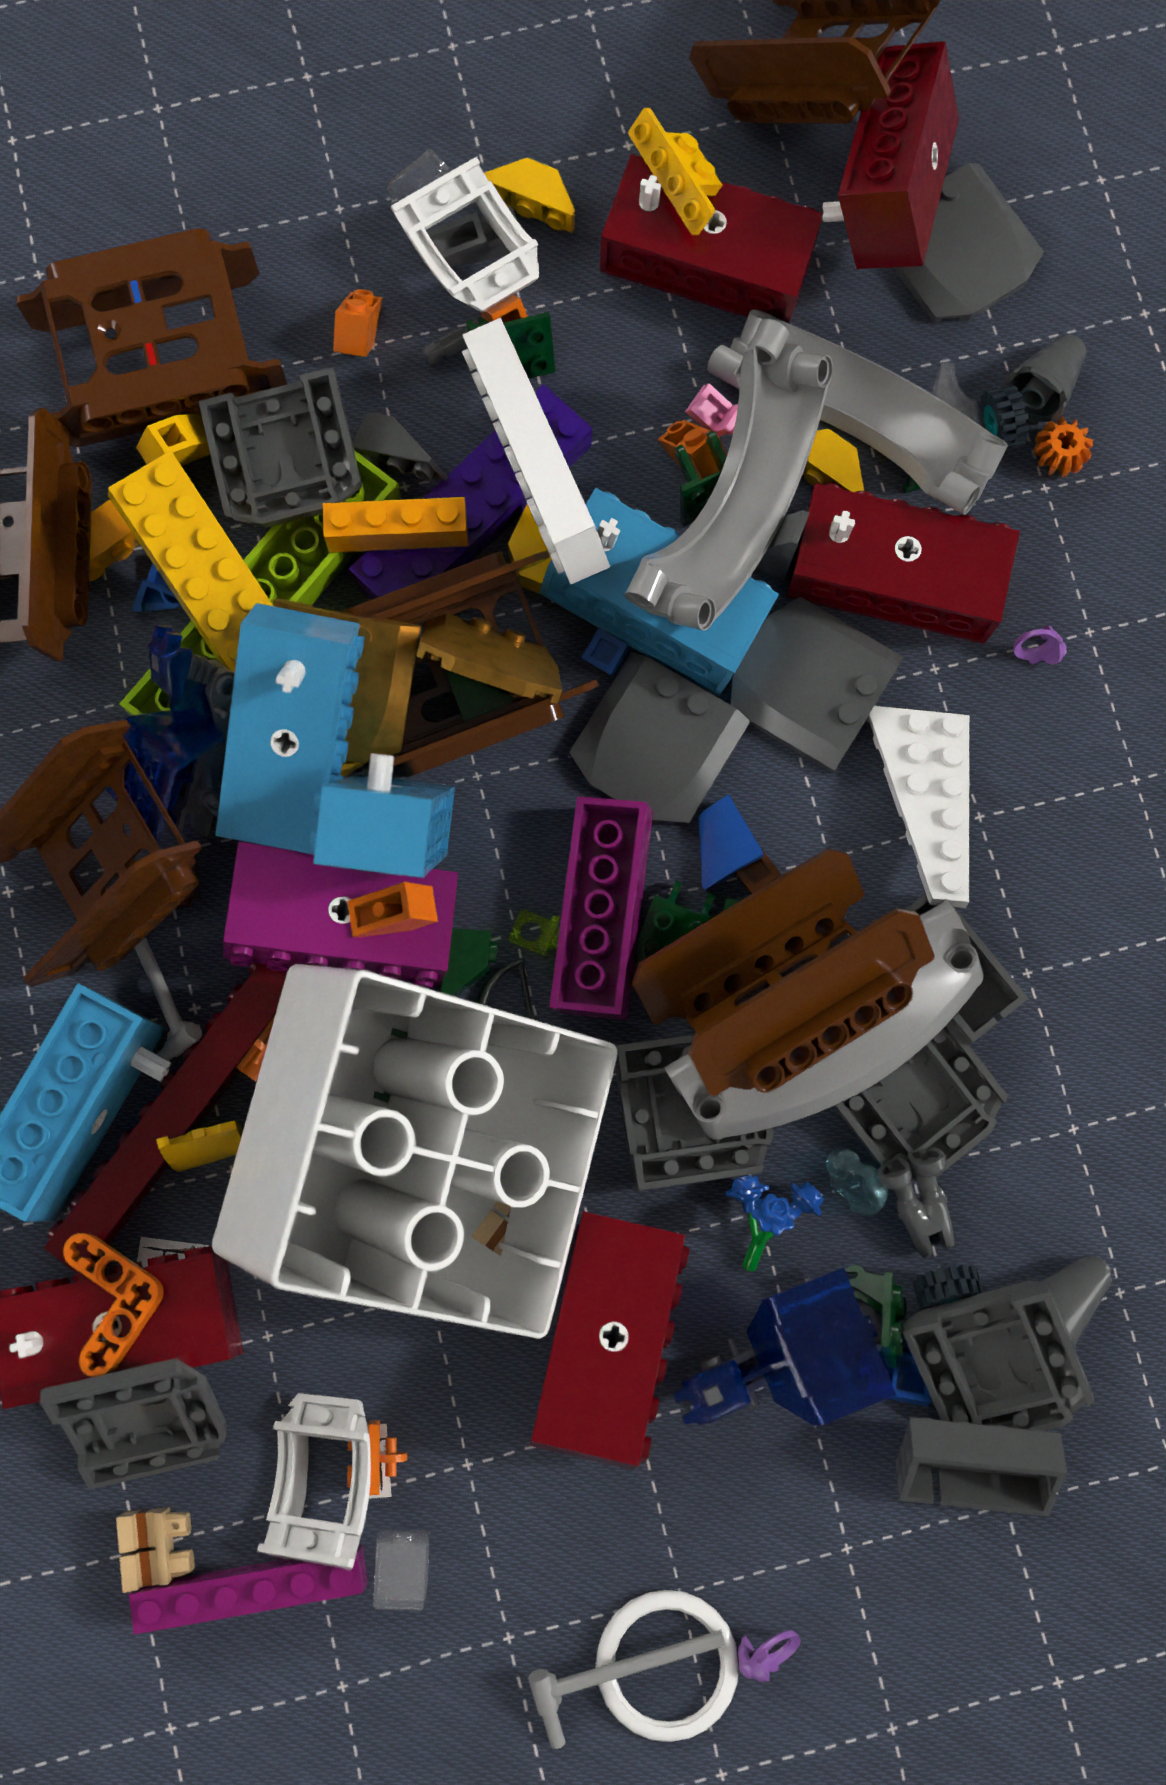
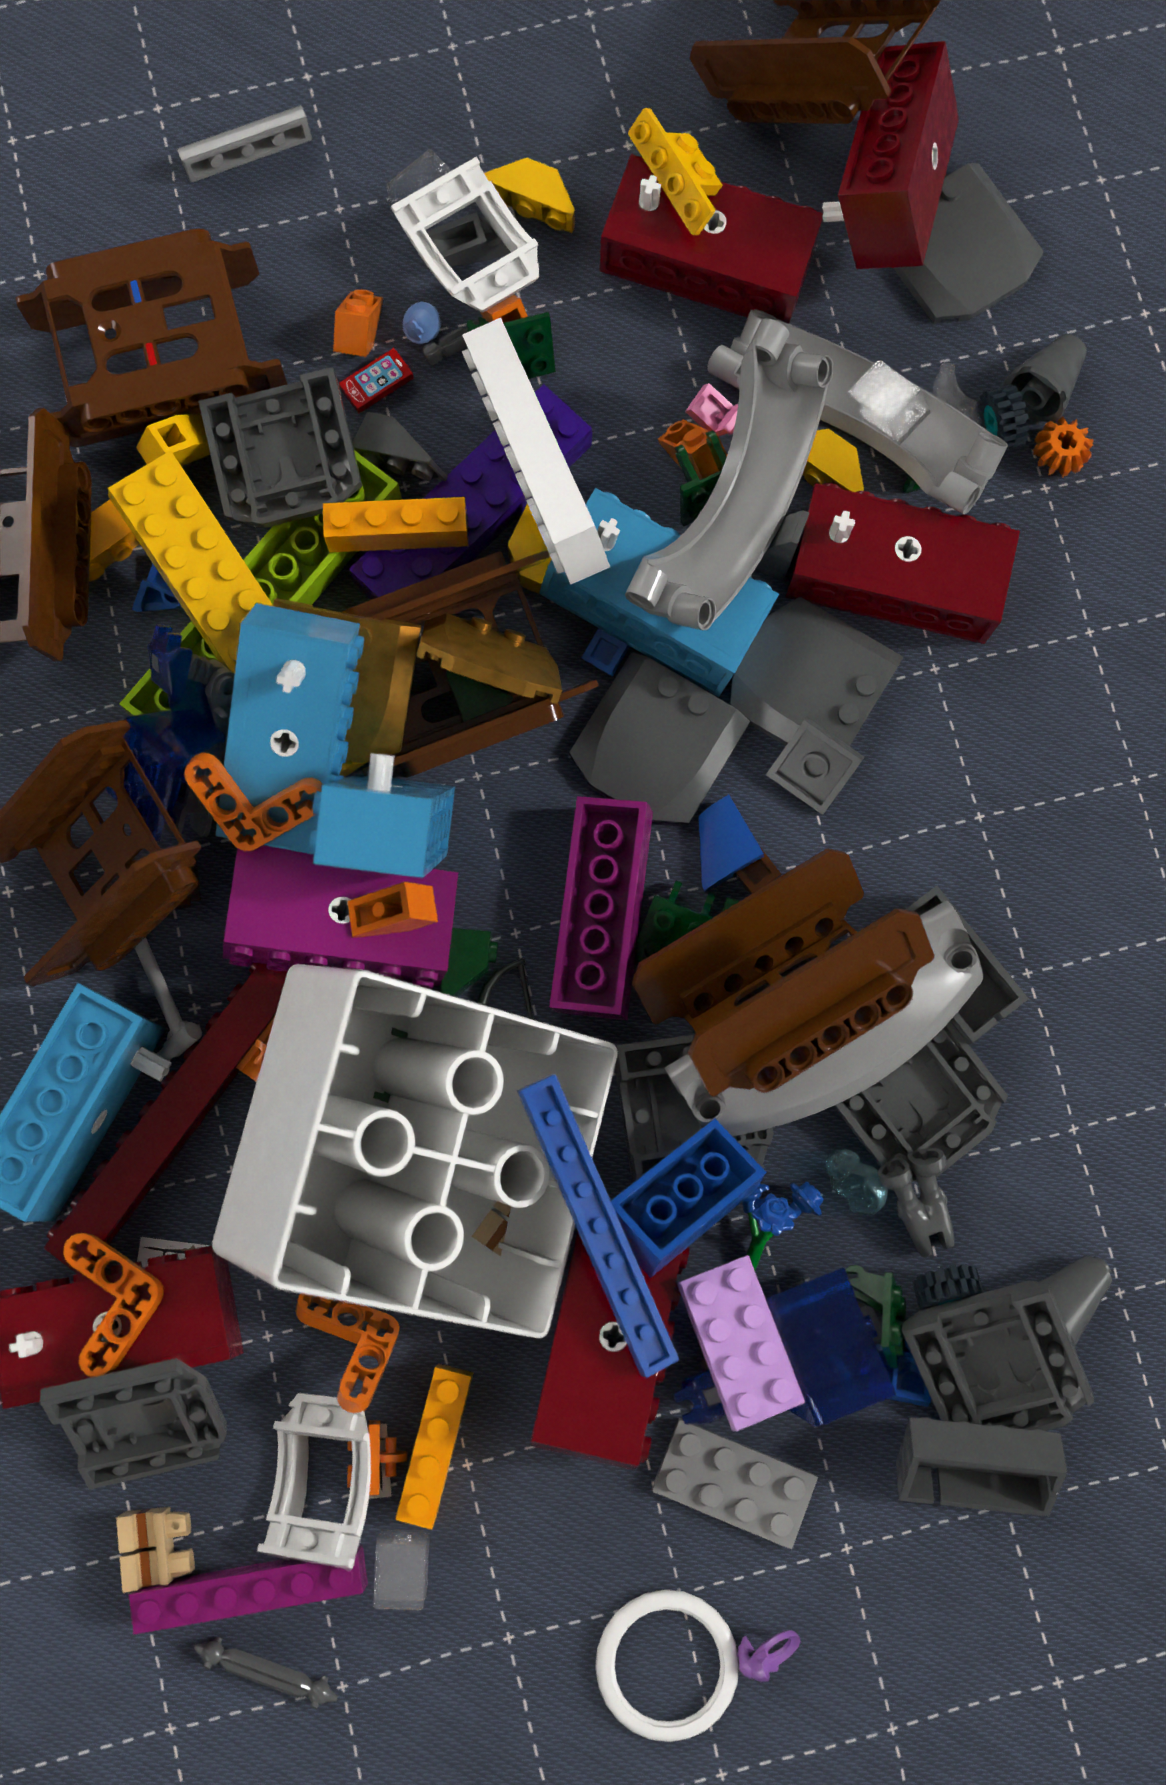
(201, 1146): yellow slope -> none
(245, 144): none -> light grey brick
(253, 817): none -> orange beam
(266, 1672): none -> dark grey wheel
(367, 1343): none -> orange beam
(376, 380): none -> tile
(421, 323): none -> medium blue hat
(434, 1446): none -> light orange brick
(547, 939): clear neon green bracket -> none
(548, 1690): light grey bar -> none
(598, 1225): none -> blue plate
(685, 1195): none -> blue brick
(735, 1483): none -> light grey plate
(740, 1343): none -> lavender plate
(815, 765): none -> dark grey plate
(890, 402): none -> clear piece
(929, 781): white wing -> none
(1051, 651): medium lavender piece -> none

